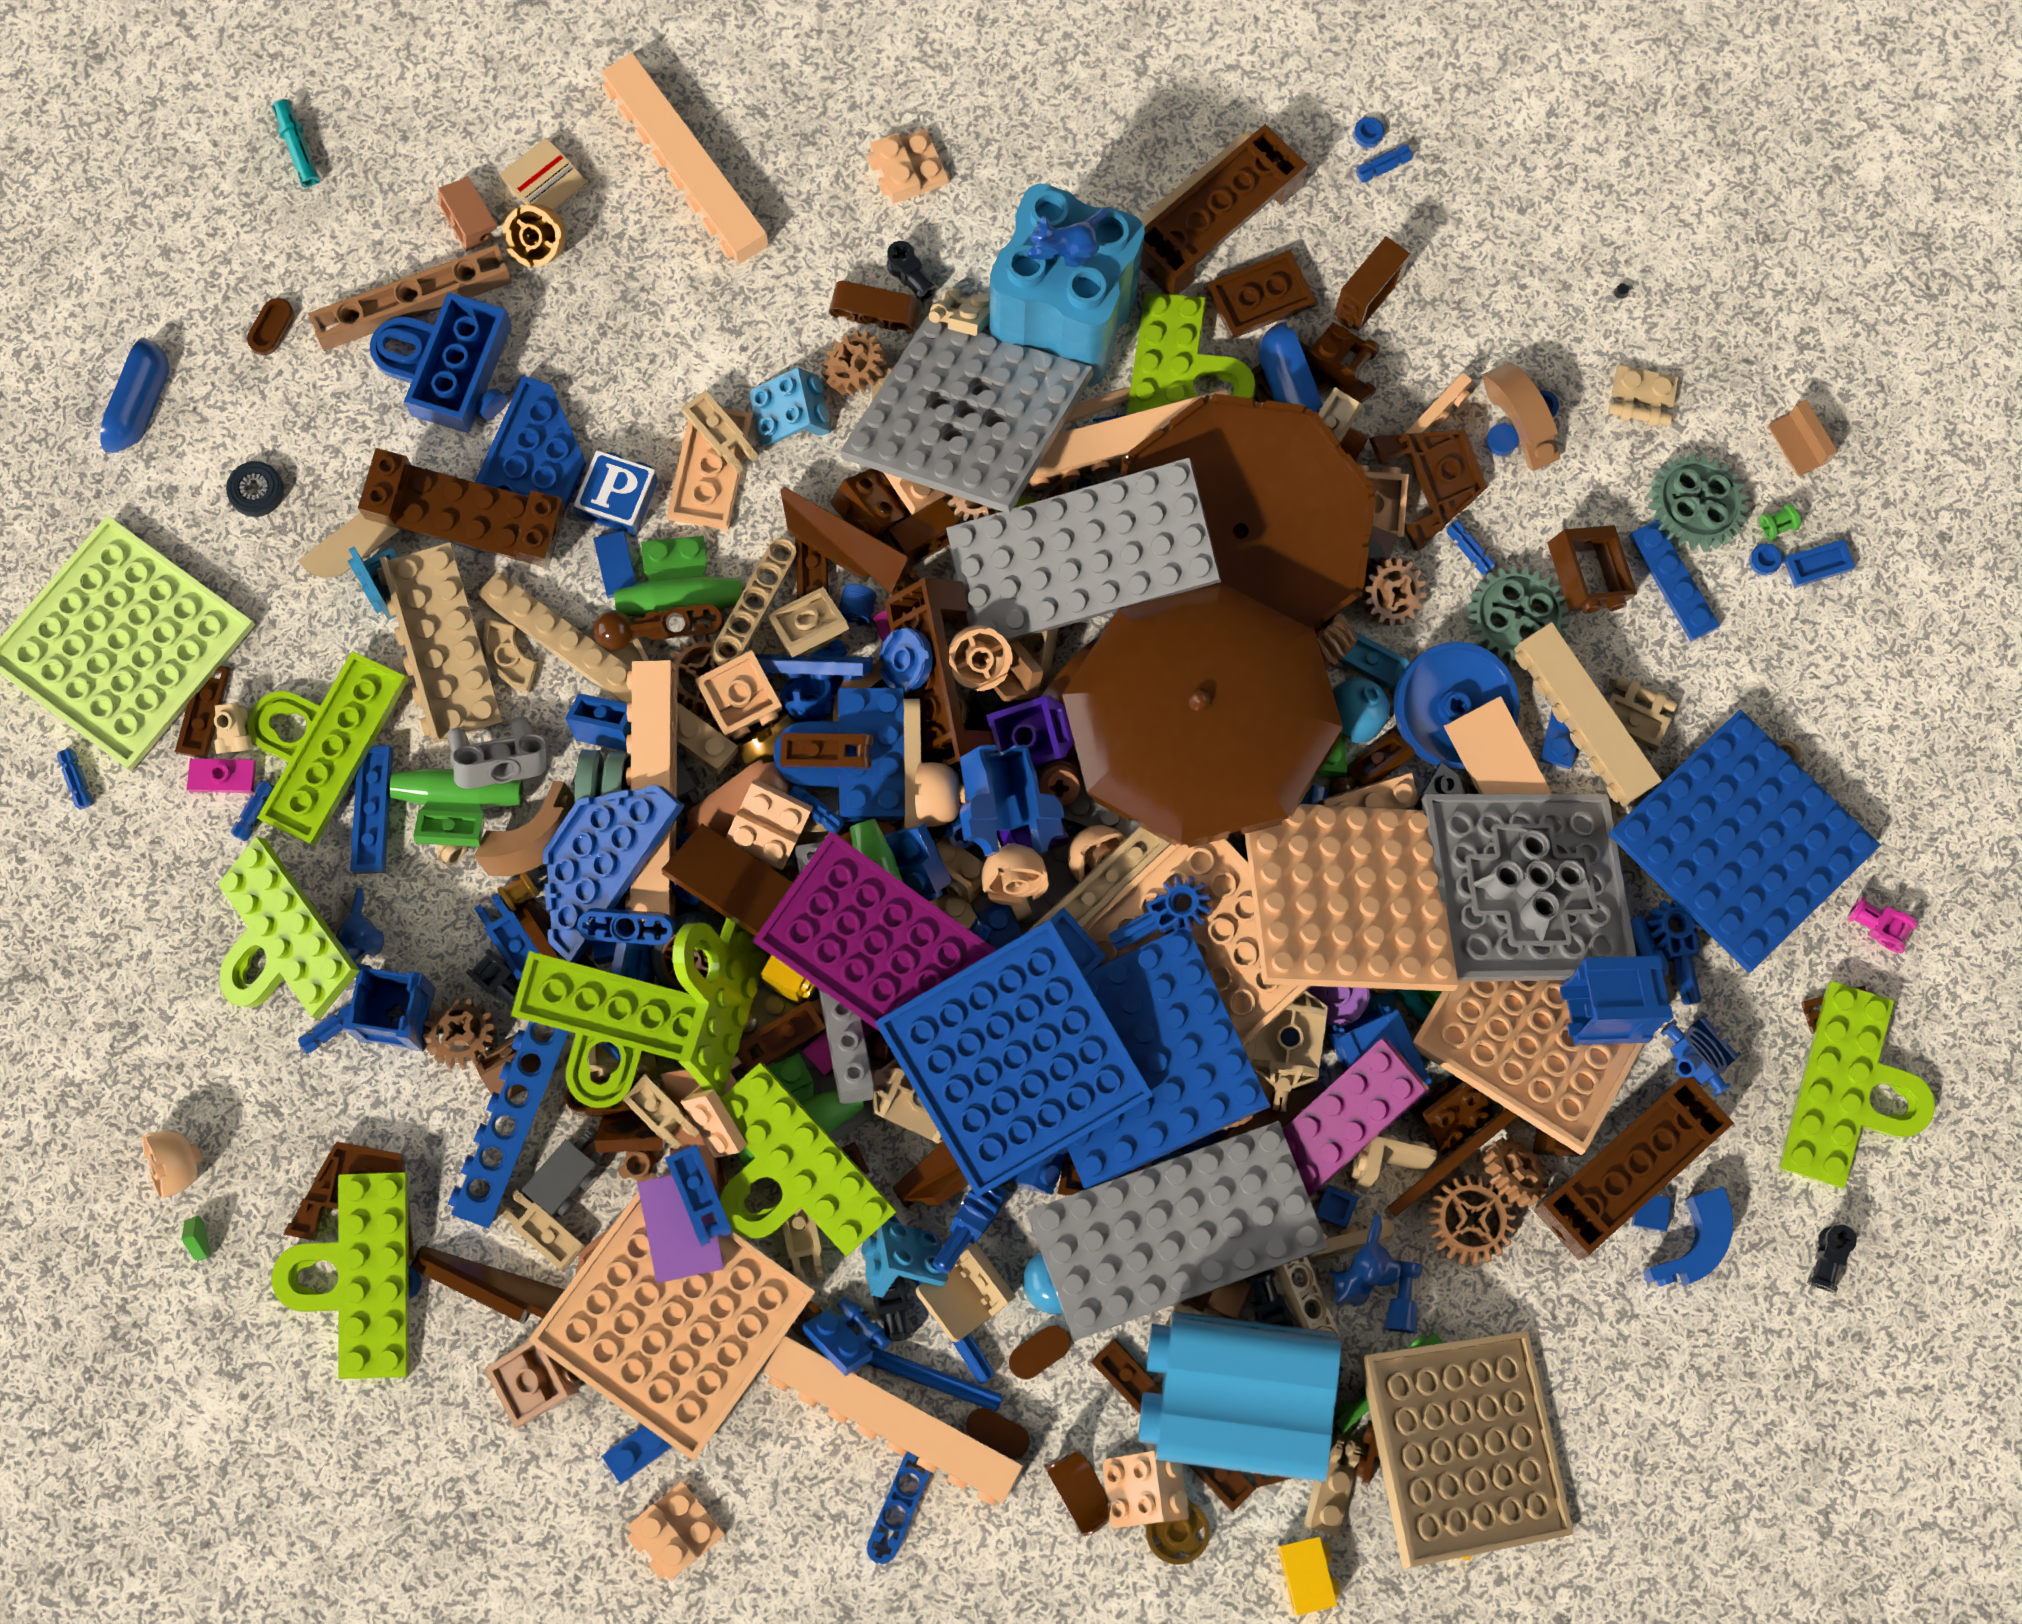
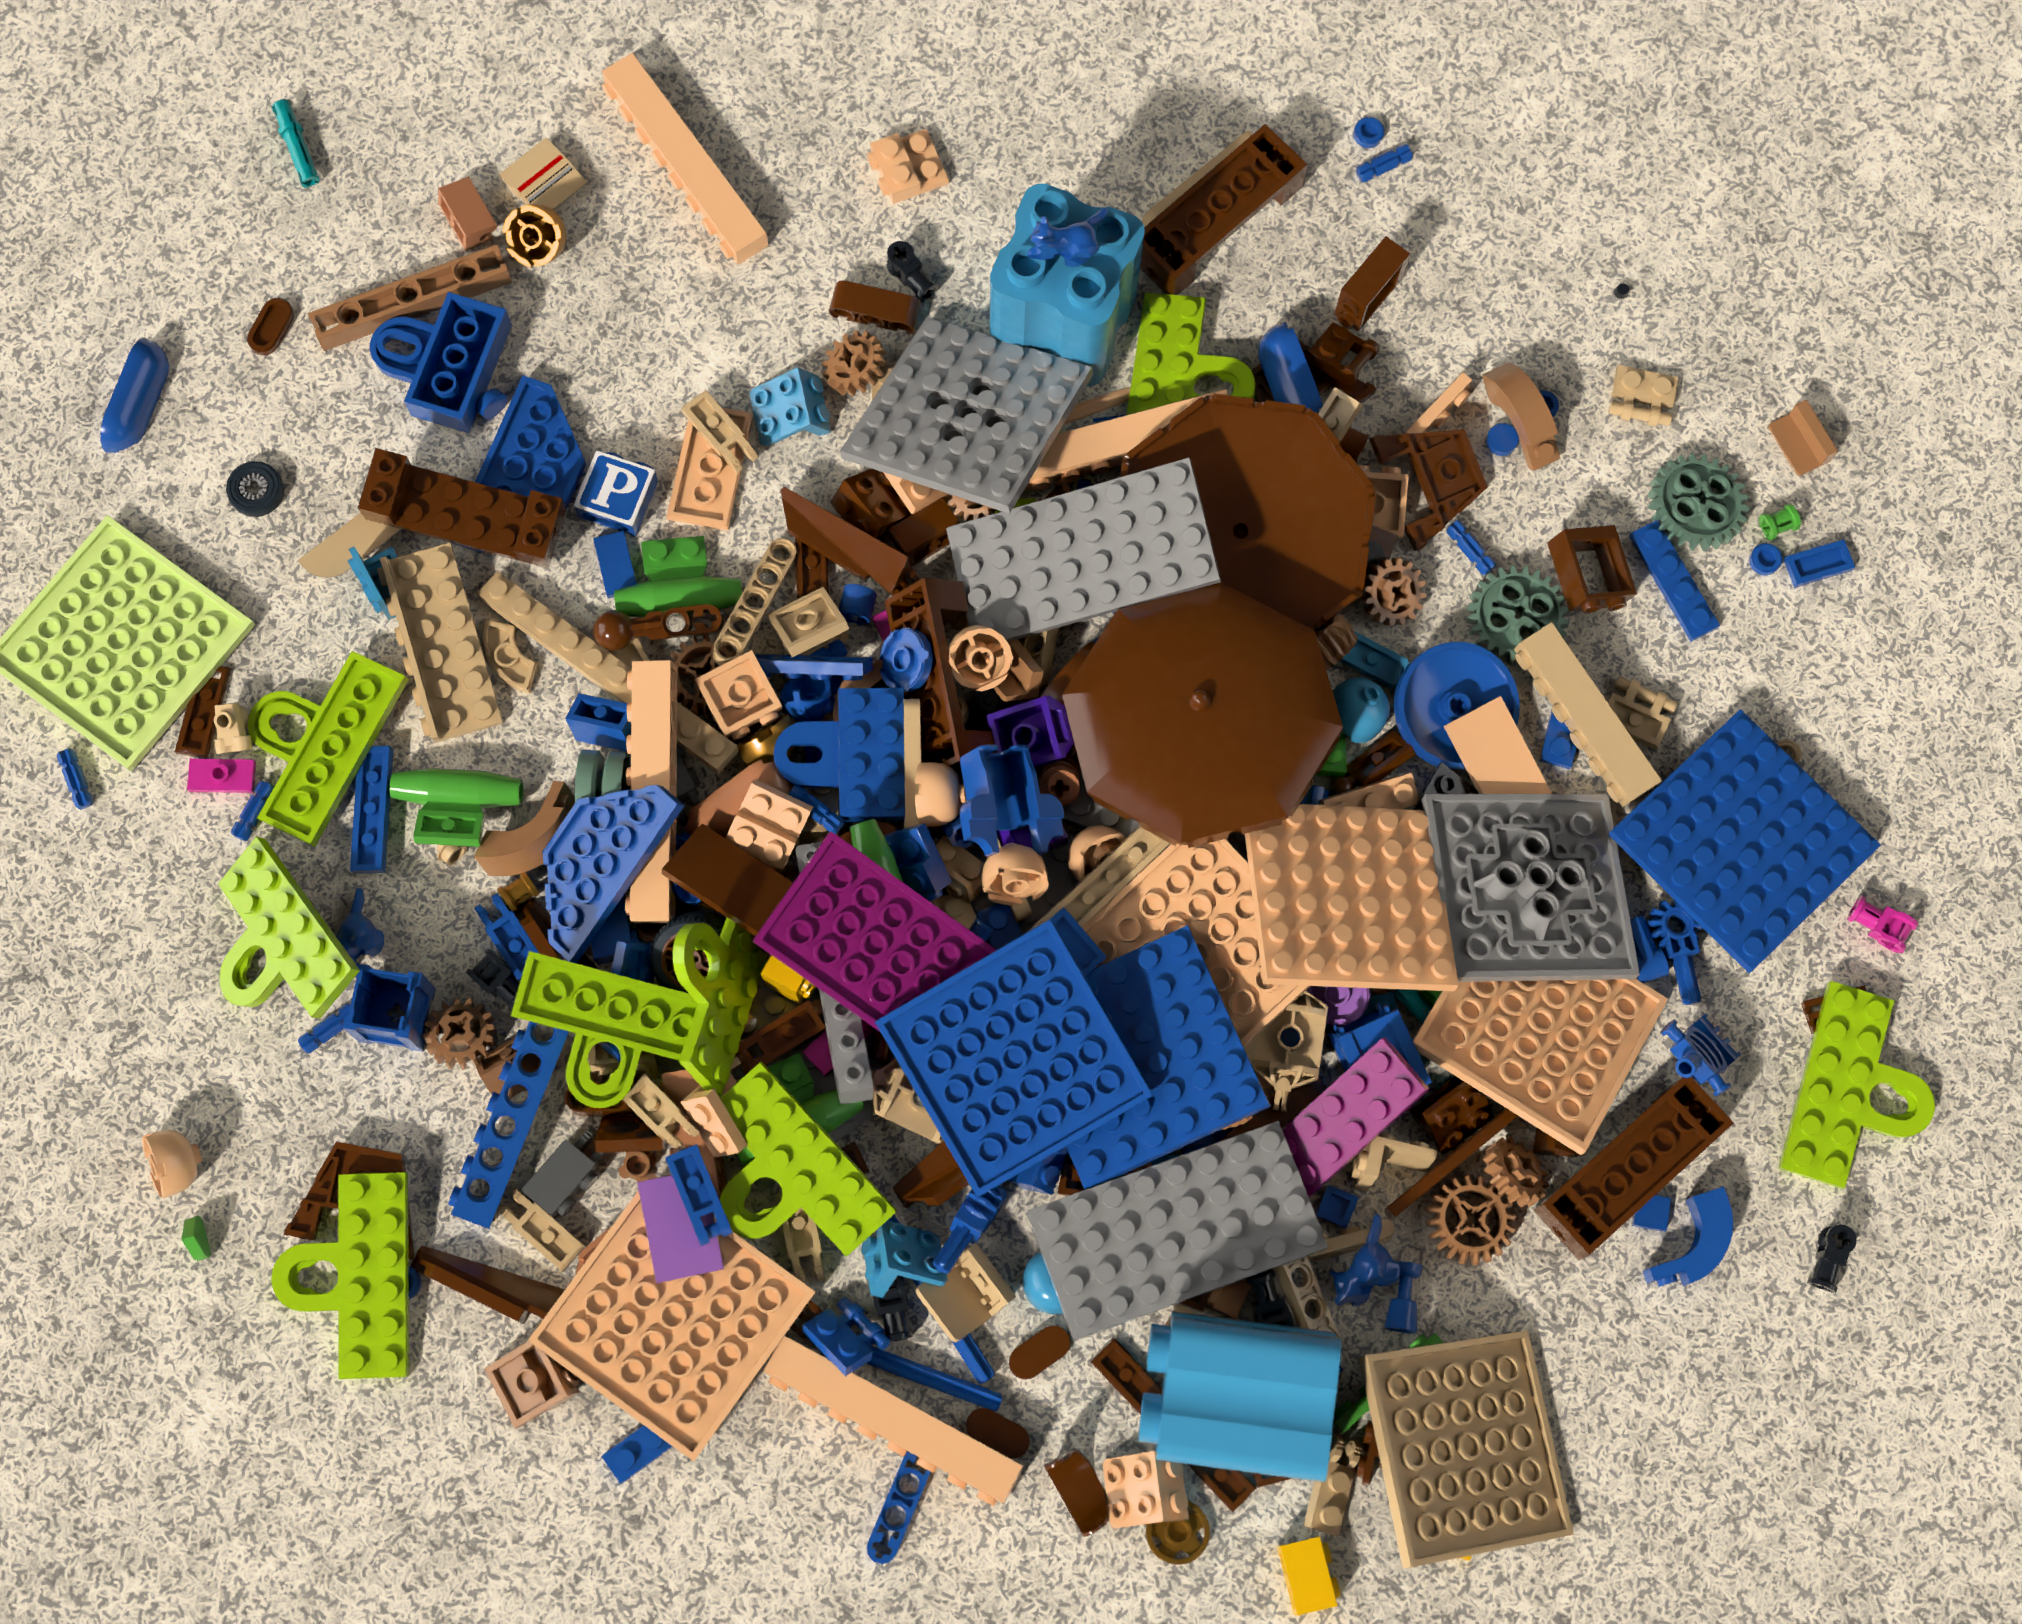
(497, 759): light grey piece -> none
(602, 916): blue beam -> none
(674, 1532): light nougat plate -> none
(825, 751): reddish brown plate -> none
(962, 314): tan plate -> none
(1164, 914): blue gear -> none
(1260, 294): reddish brown plate -> none
(1616, 1000): blue container -> none

